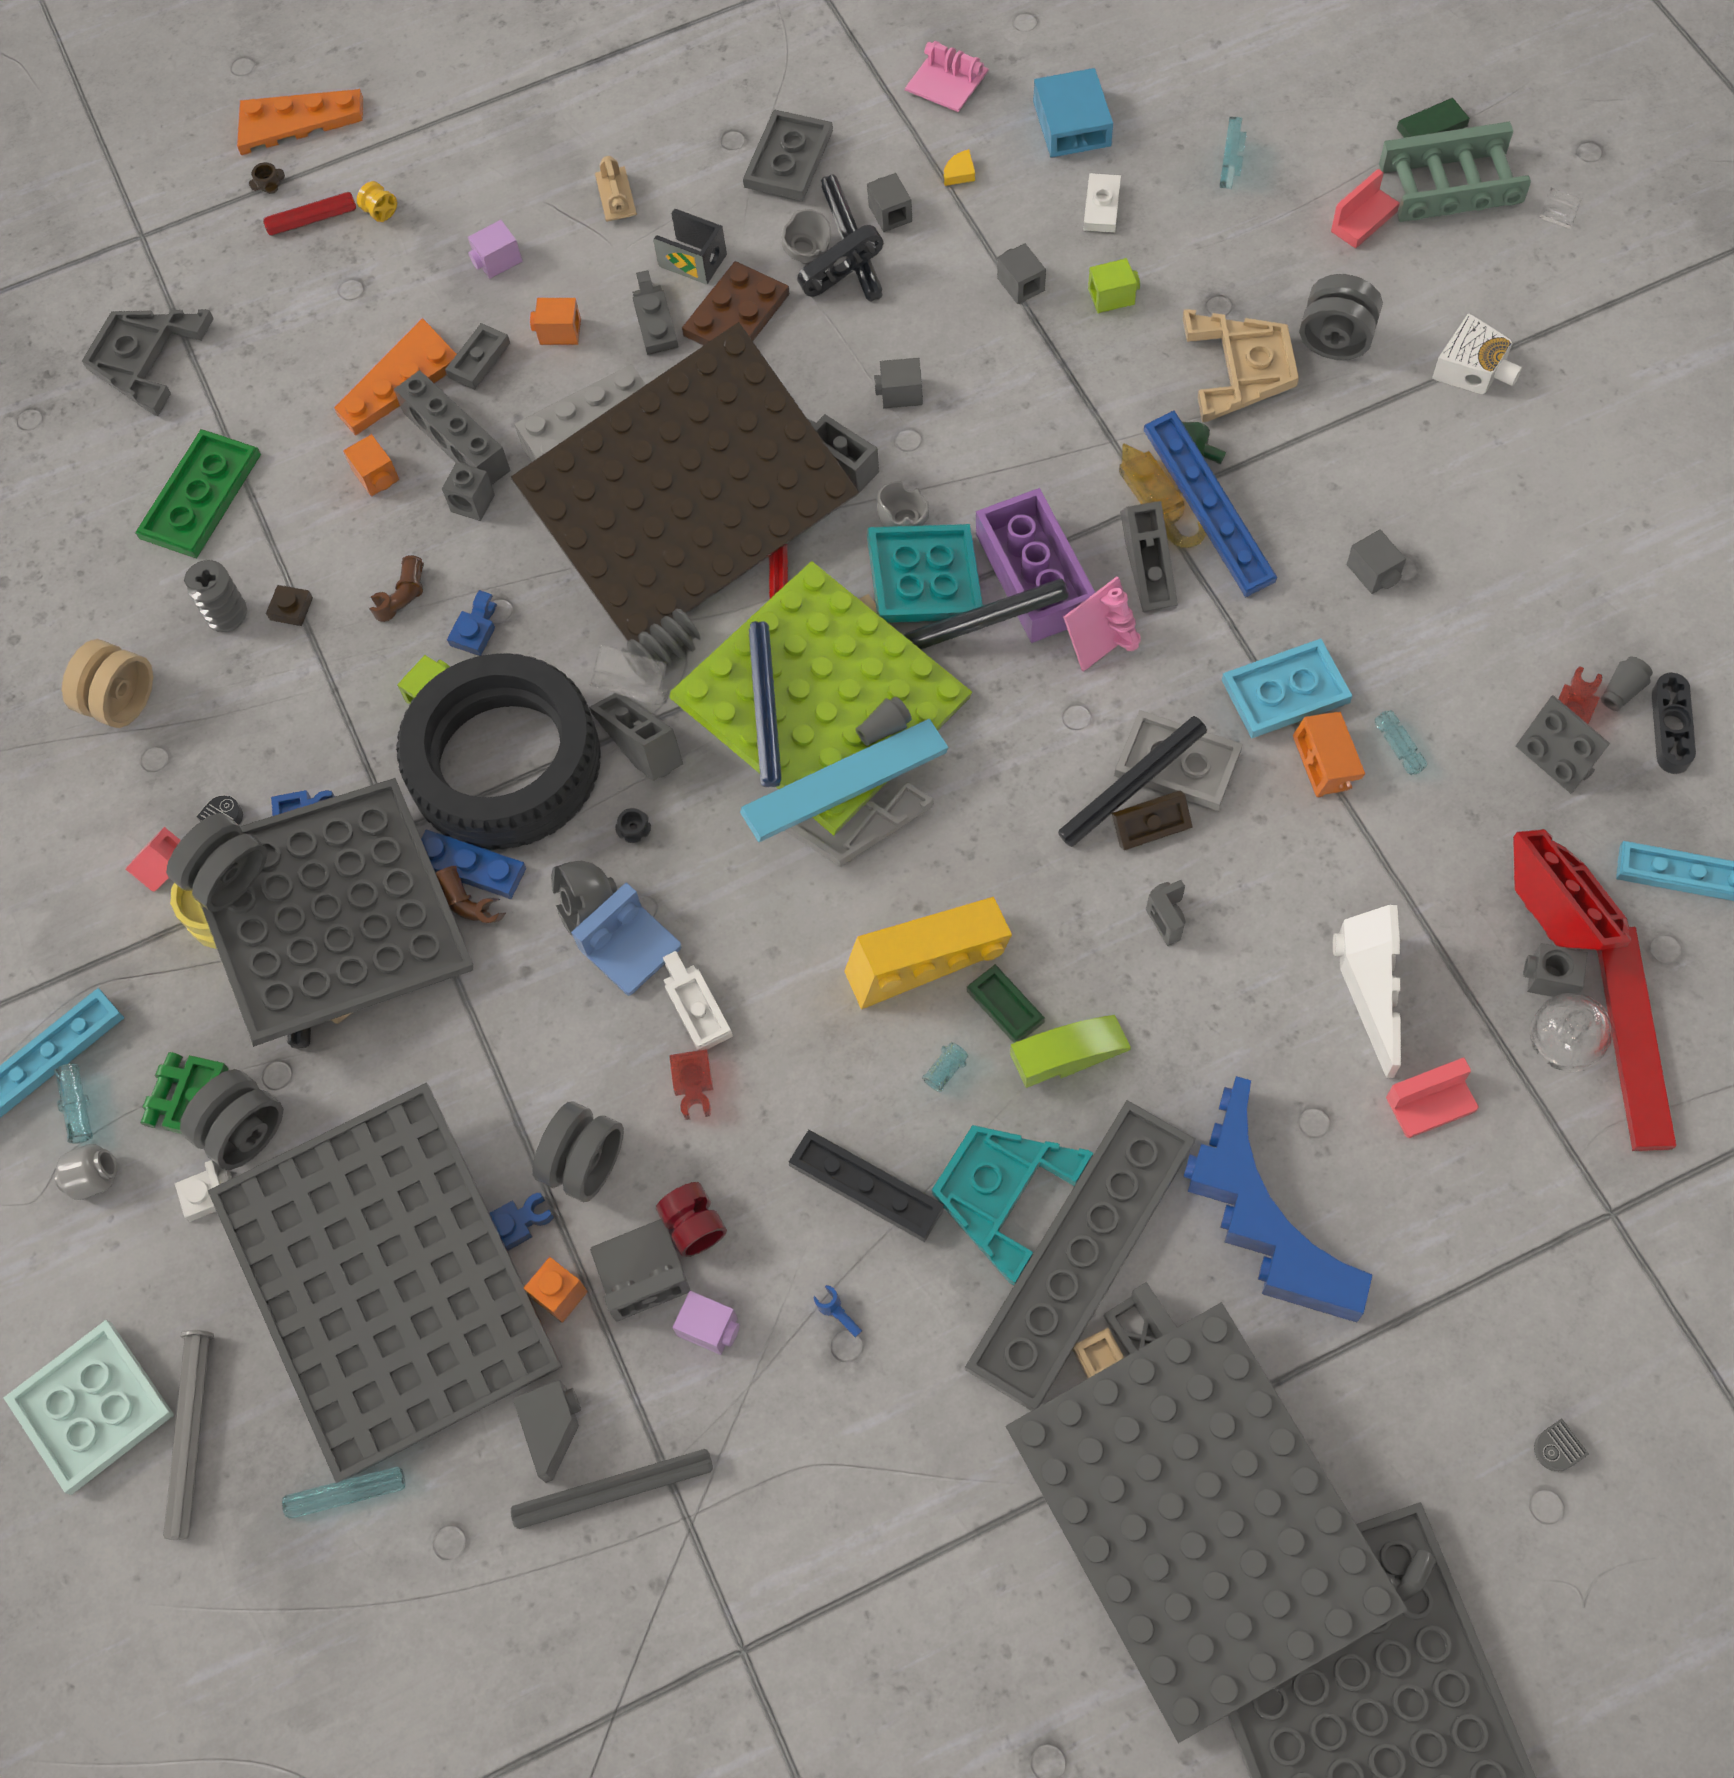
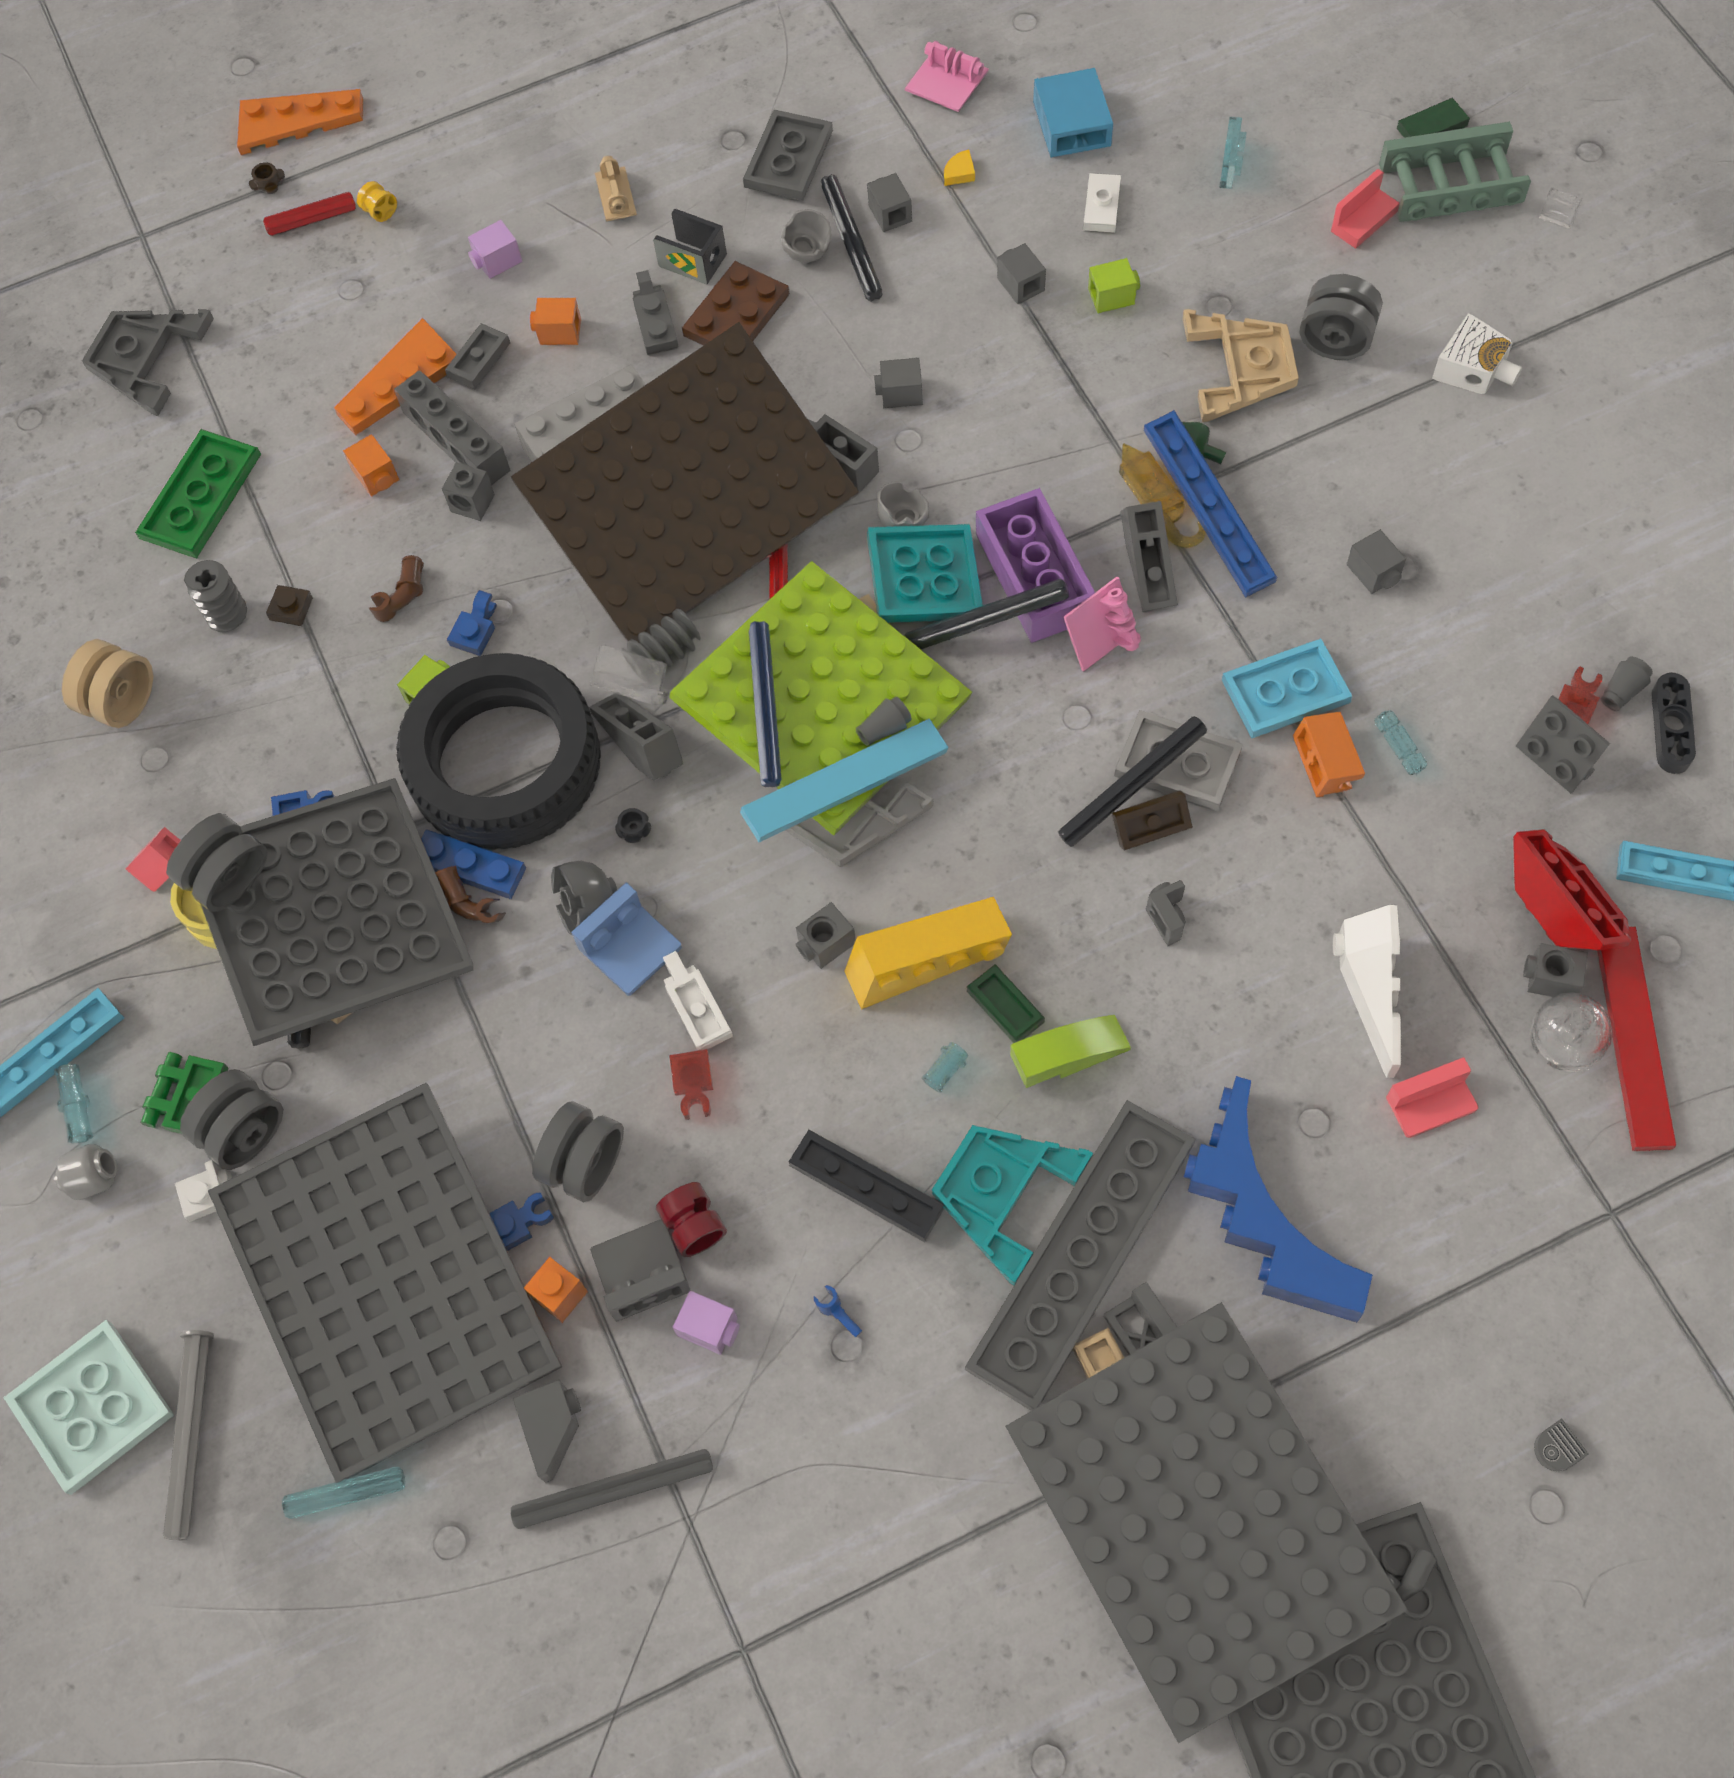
(224, 805): black tile -> none
(813, 276): black beam -> none
(828, 921): none -> dark grey brick

